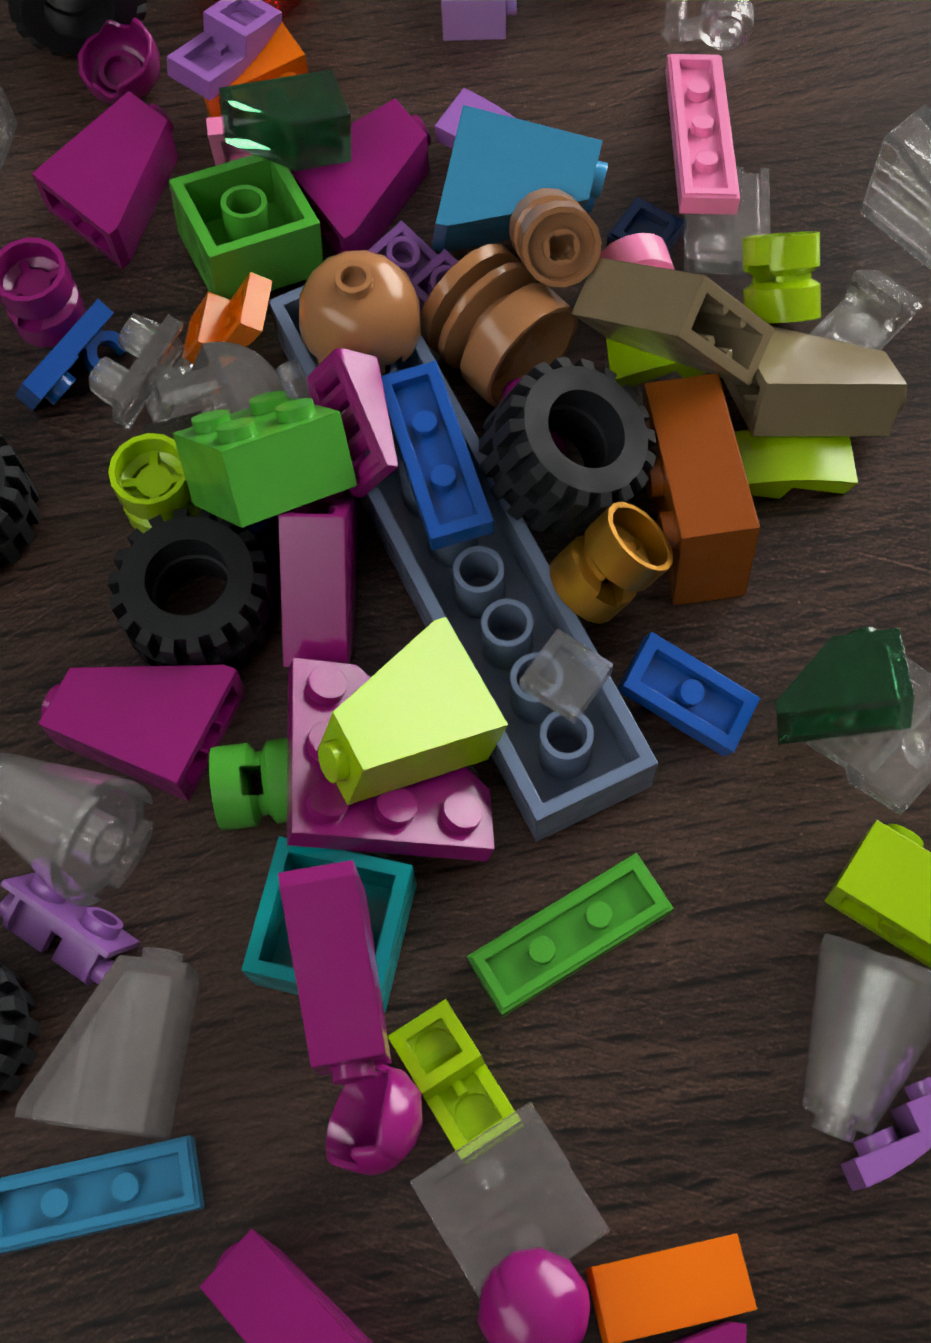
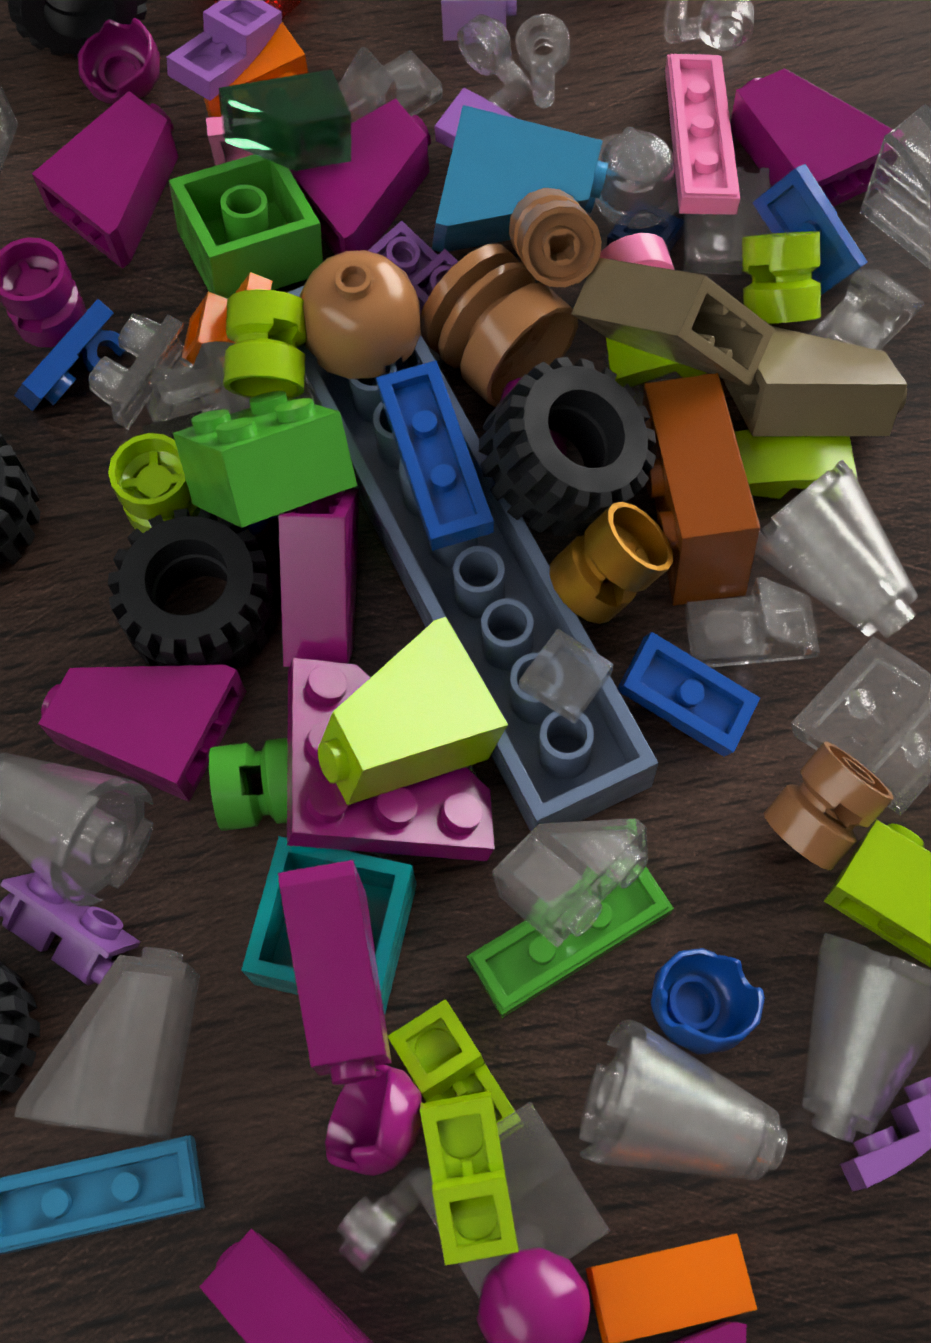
(266, 338): none -> lime wheel
(354, 386): magenta slope -> none
(372, 85): none -> clear slope
(373, 1226): none -> clear plate
(468, 1178): none -> lime slope
(488, 51): none -> clear plate
(536, 32): none -> clear plate
(568, 870): none -> clear slope
(638, 179): none -> clear piece
(675, 1113): none -> clear cone
(705, 1001): none -> blue hair
(754, 629): none -> clear slope
(795, 123): none -> magenta slope
(800, 206): none -> blue plate
(827, 806): none -> medium nougat wheel
(840, 554): none -> clear cone
(849, 689): clear green slope -> none

